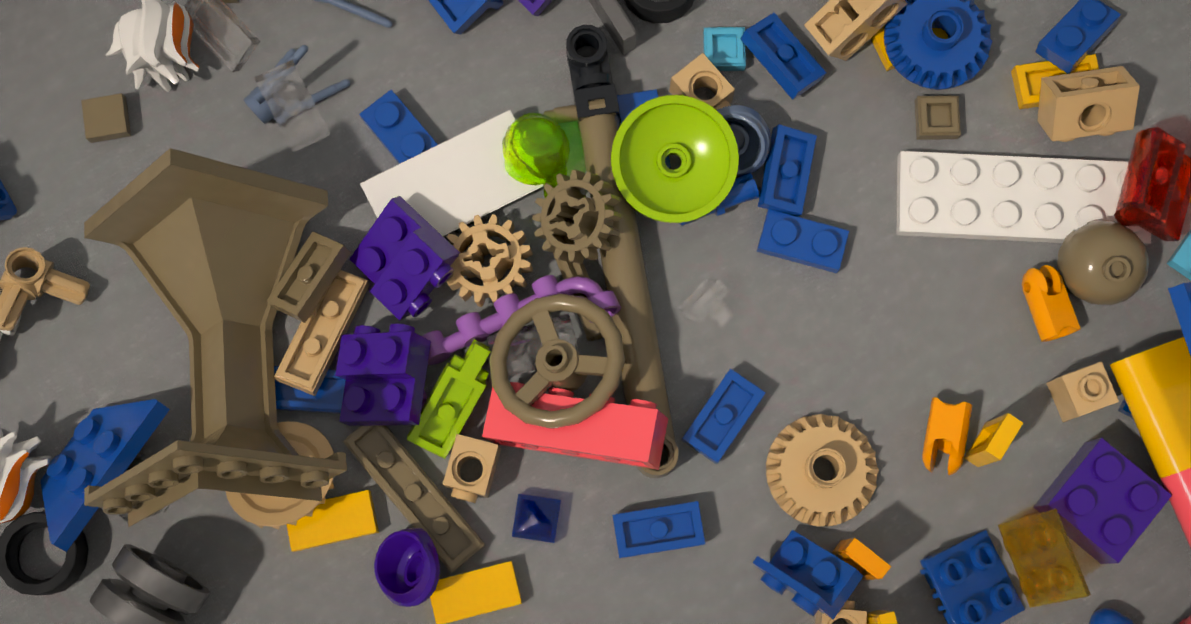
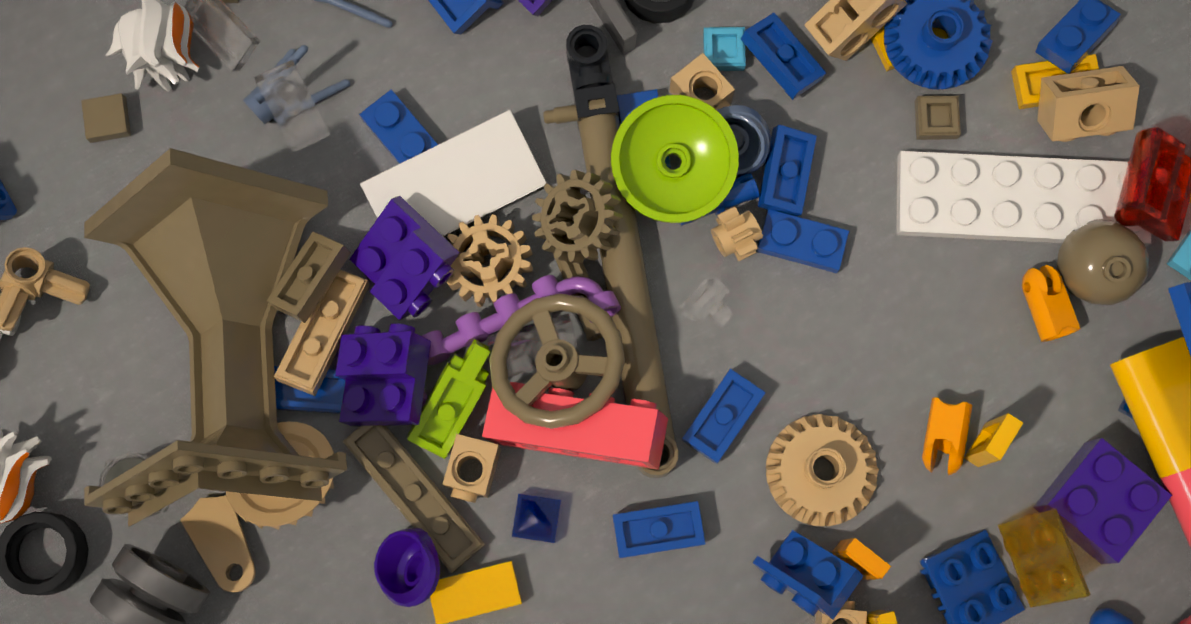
(94, 456): blue wing -> none
(220, 541): none -> tan piece
(335, 521): yellow tile -> none
(535, 150): clear neon green hat -> none
(736, 233): none -> tan gear
(1082, 391): tan brick -> none

